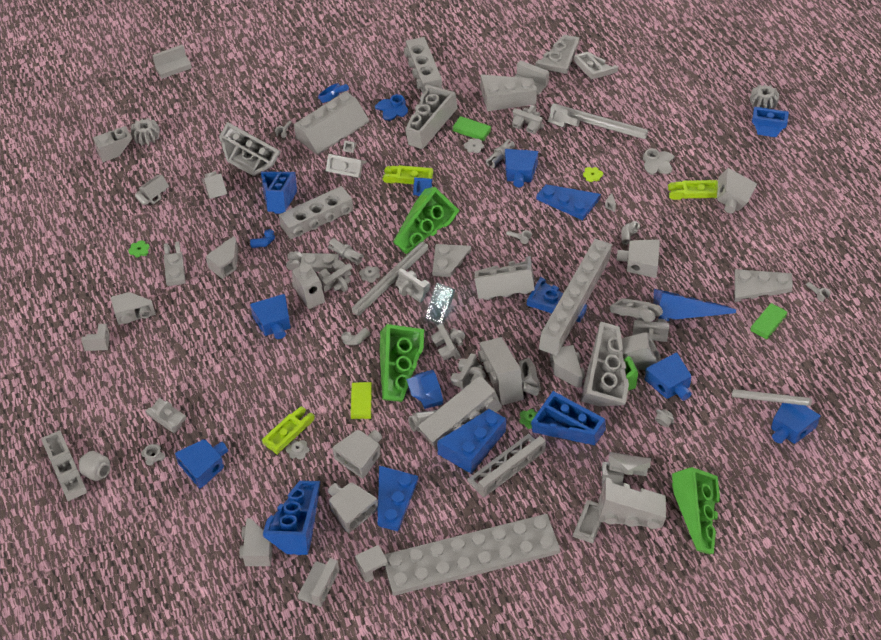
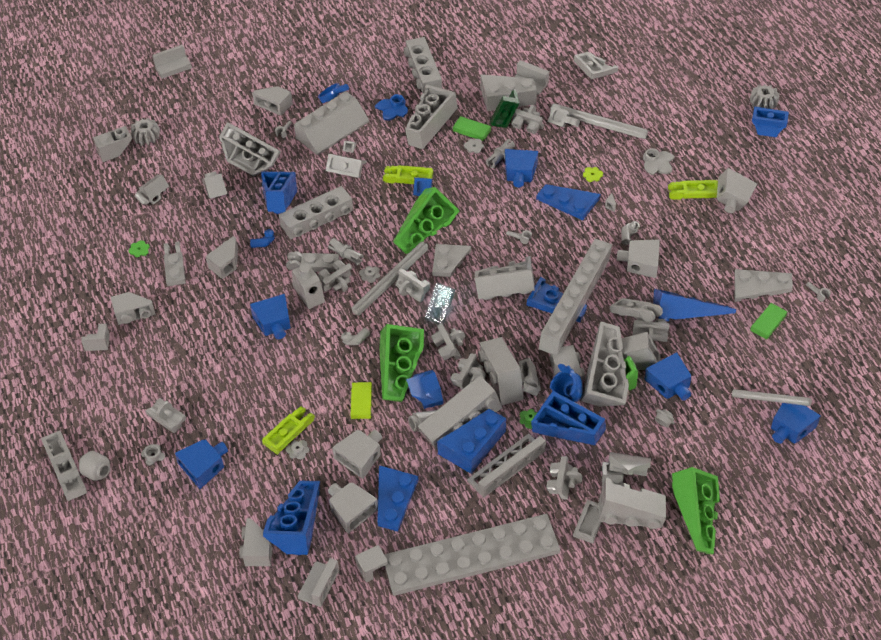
(273, 99): none -> light grey slope
(505, 110): none -> dark green panel
(560, 56): light grey wing -> none
(566, 478): none -> light grey hips
(567, 383): none -> blue hat

